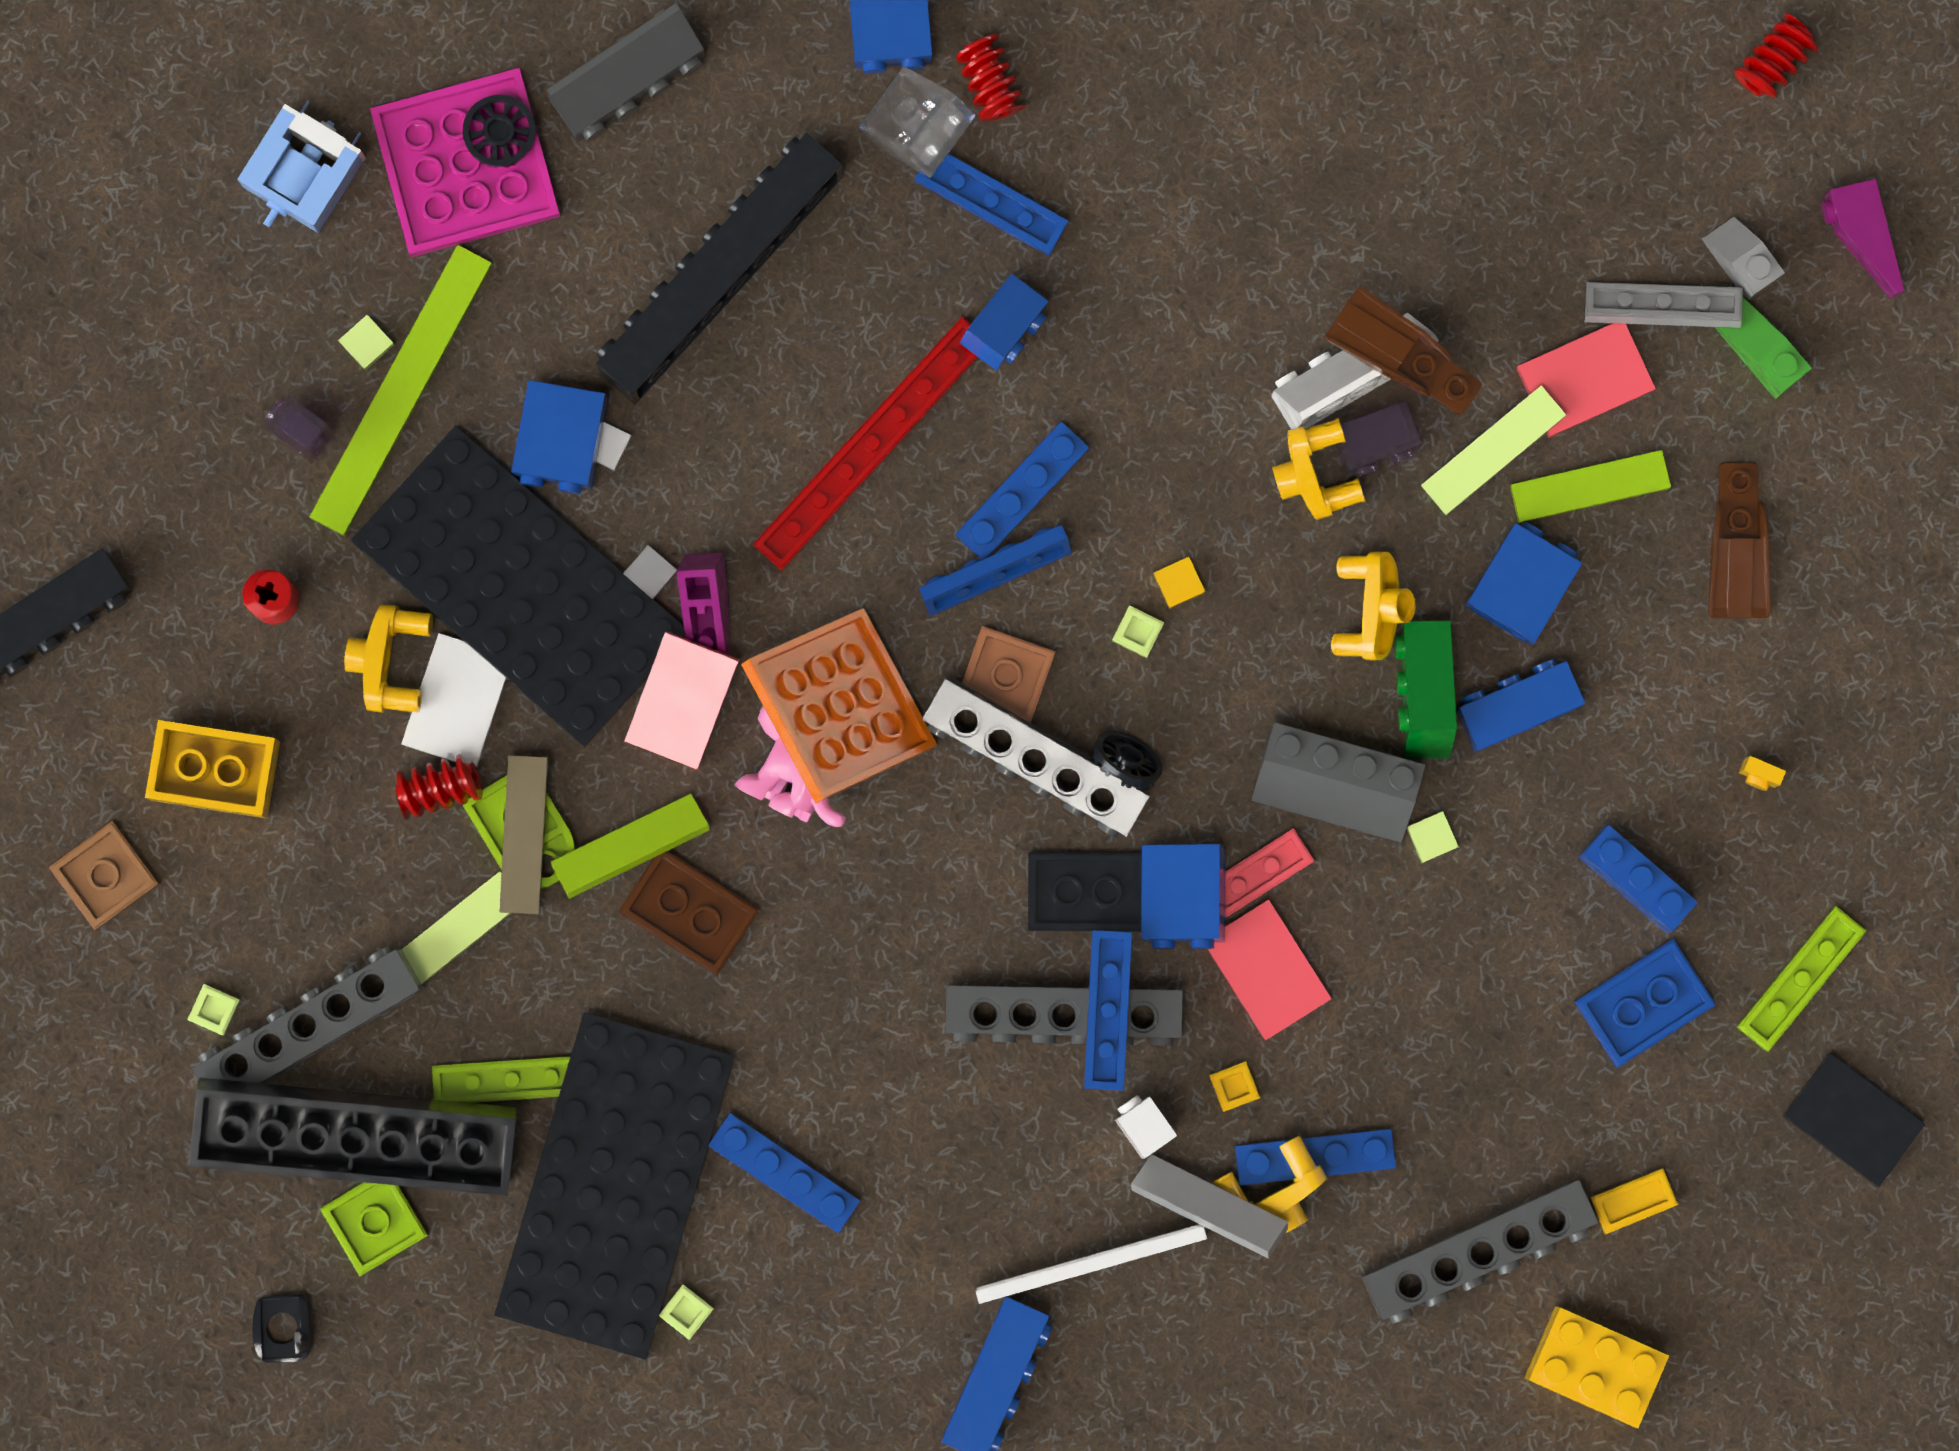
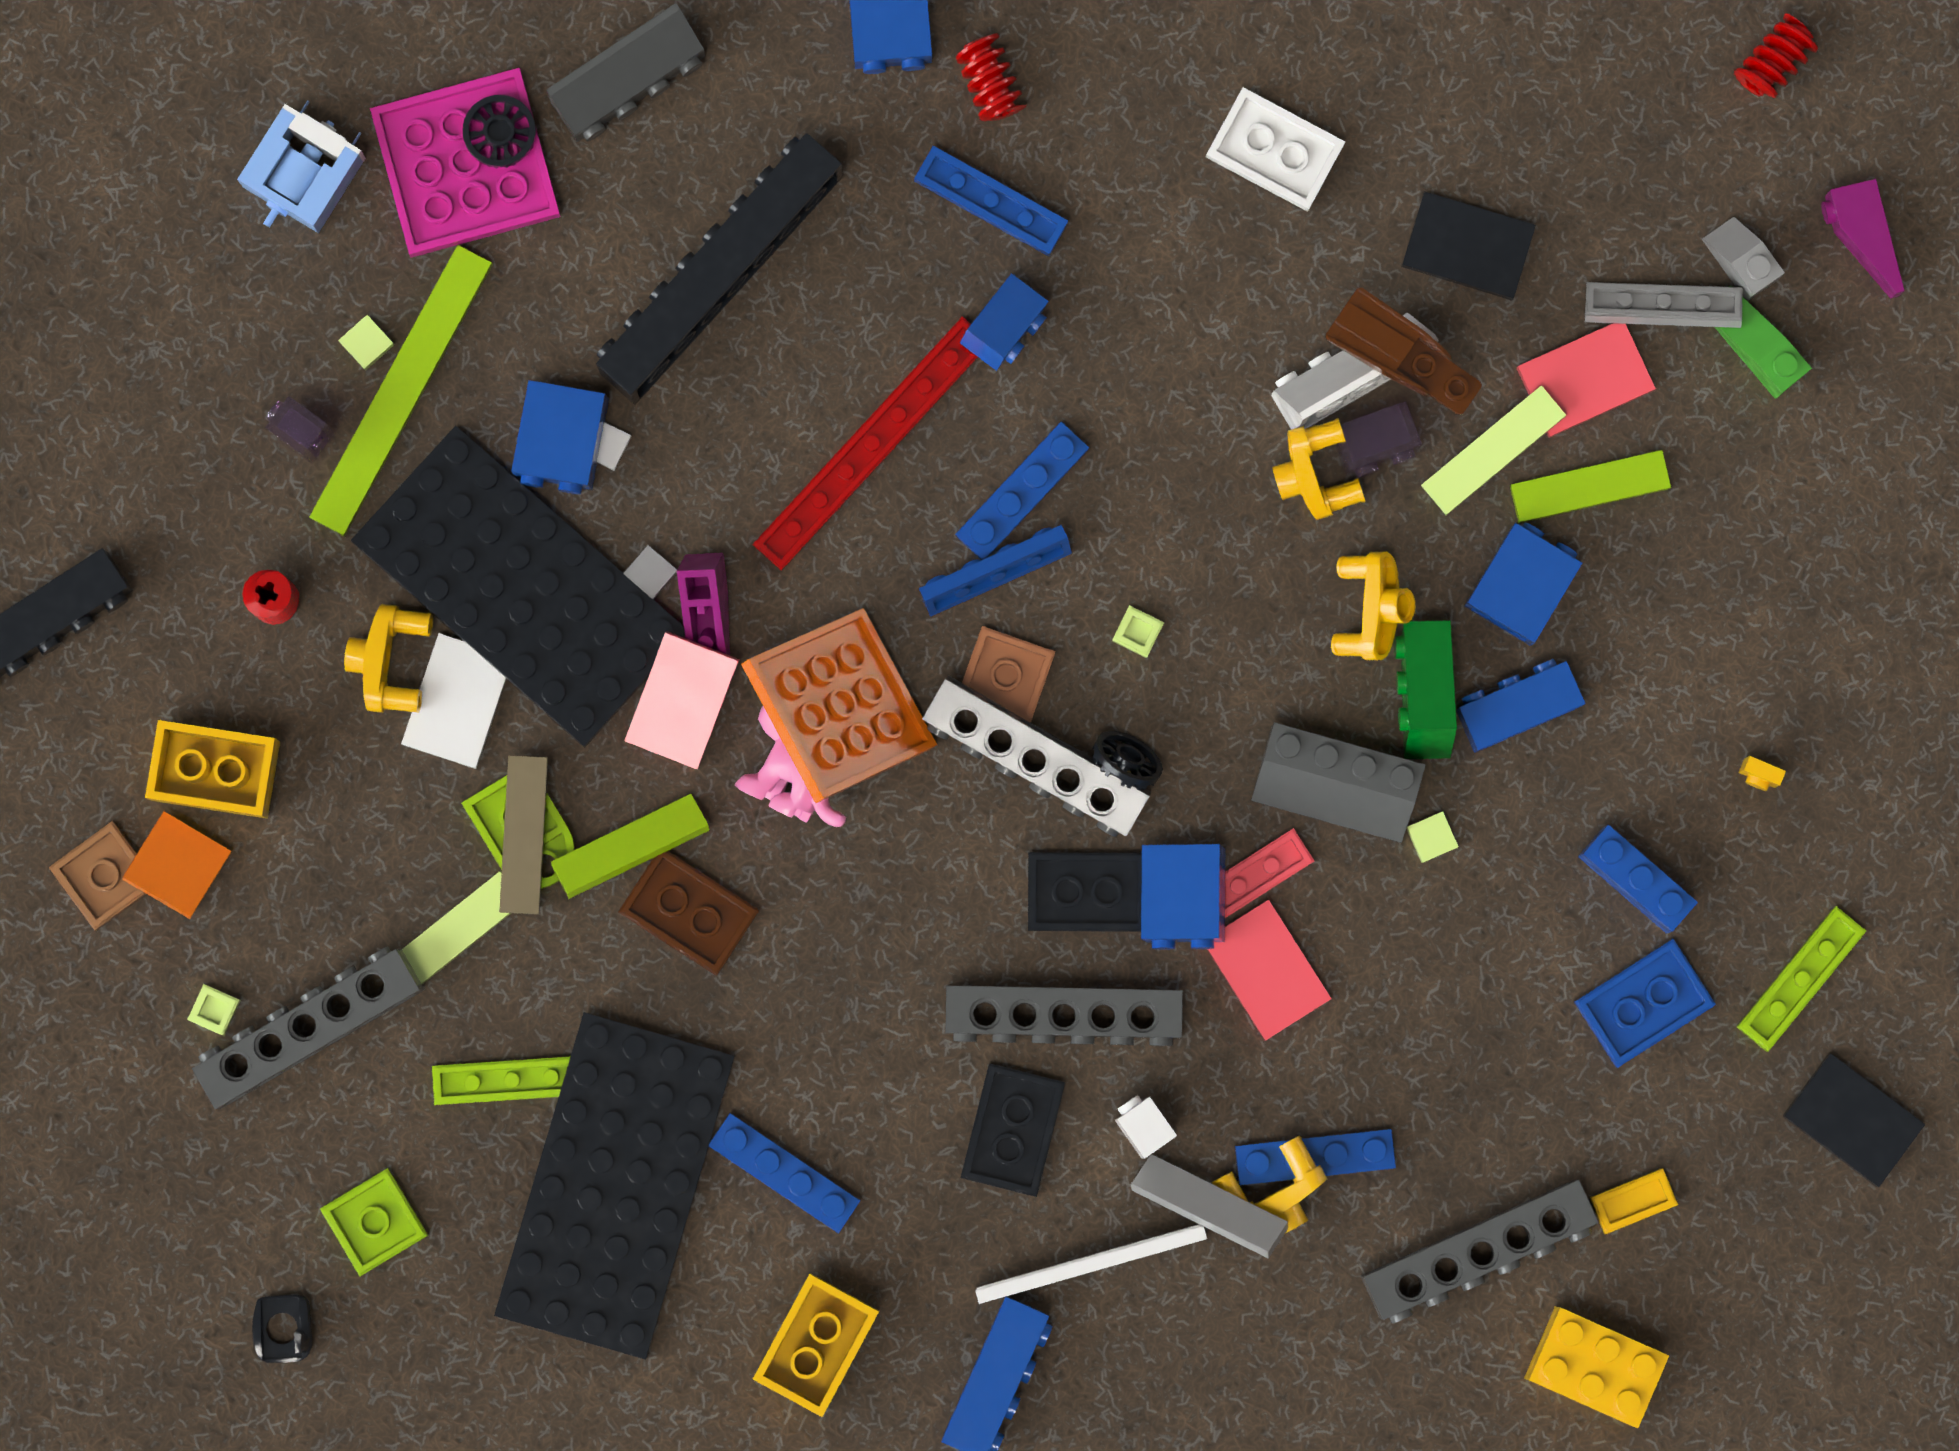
(176, 865): none -> orange tile
(352, 1136): black brick -> none
(438, 787): red piece -> none
(686, 1312): yellowish green tile -> none
(816, 1345): none -> yellow brick
(917, 121): clear brick -> none
(1012, 1130): none -> black tile
(1107, 1010): blue plate -> none
(1179, 582): yellow tile -> none
(1234, 1086): yellow tile -> none
(1275, 149): none -> white plate
(1468, 245): none -> black tile
(1739, 547): reddish brown piece -> none

